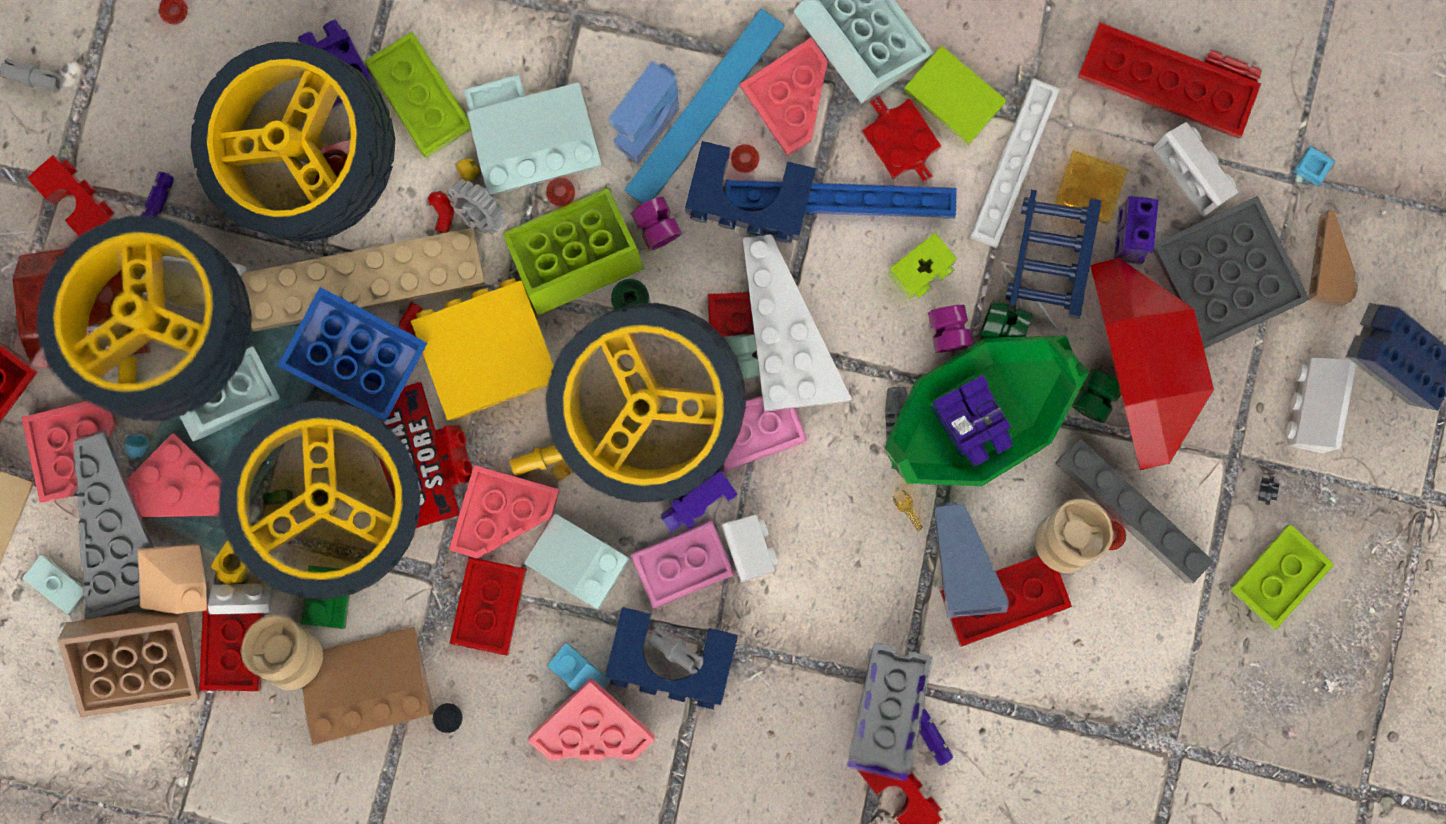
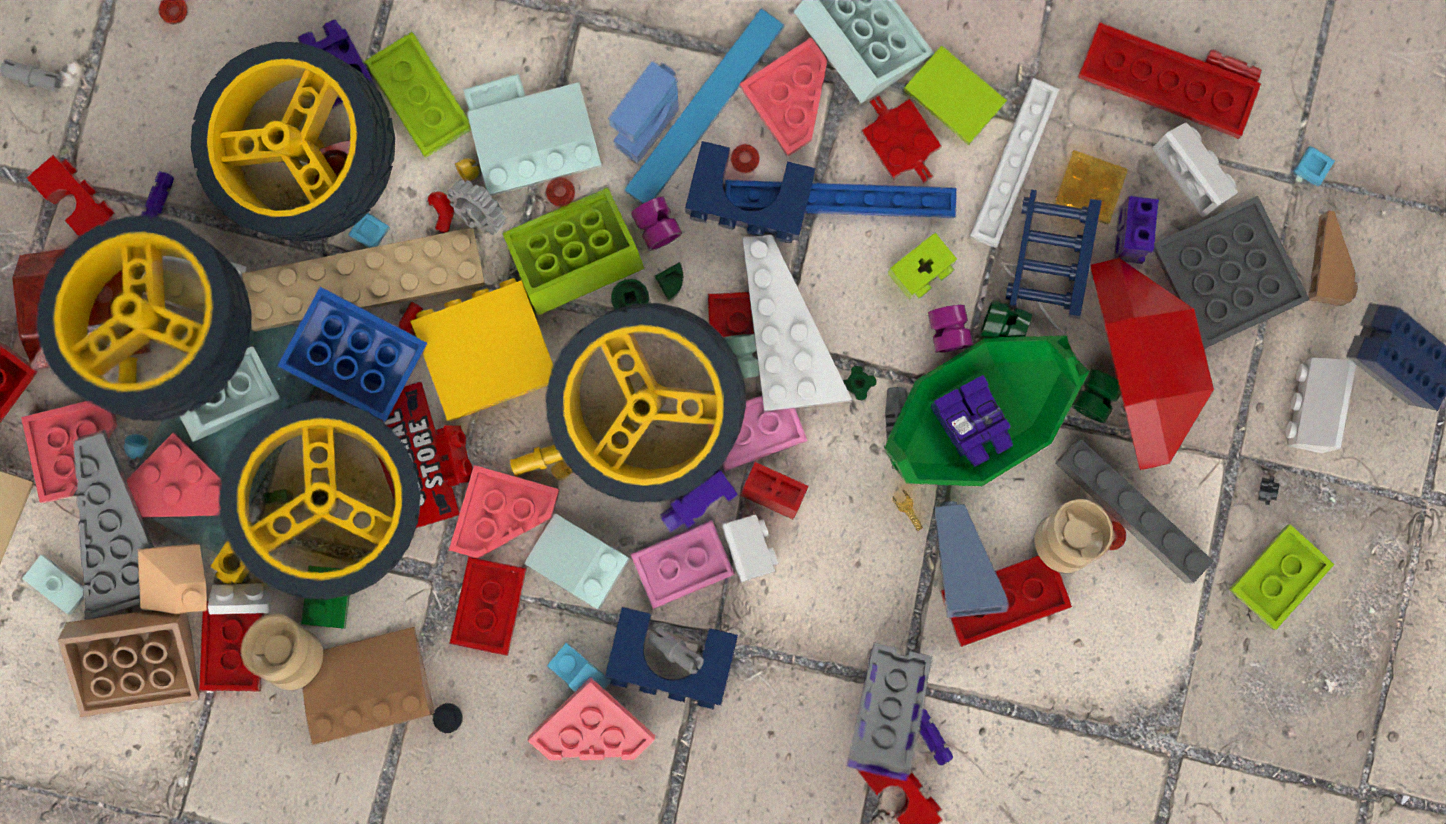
(369, 231): none -> medium azure tile
(671, 281): none -> dark green tile
(774, 490): none -> red hinge
(867, 382): none -> dark green plate

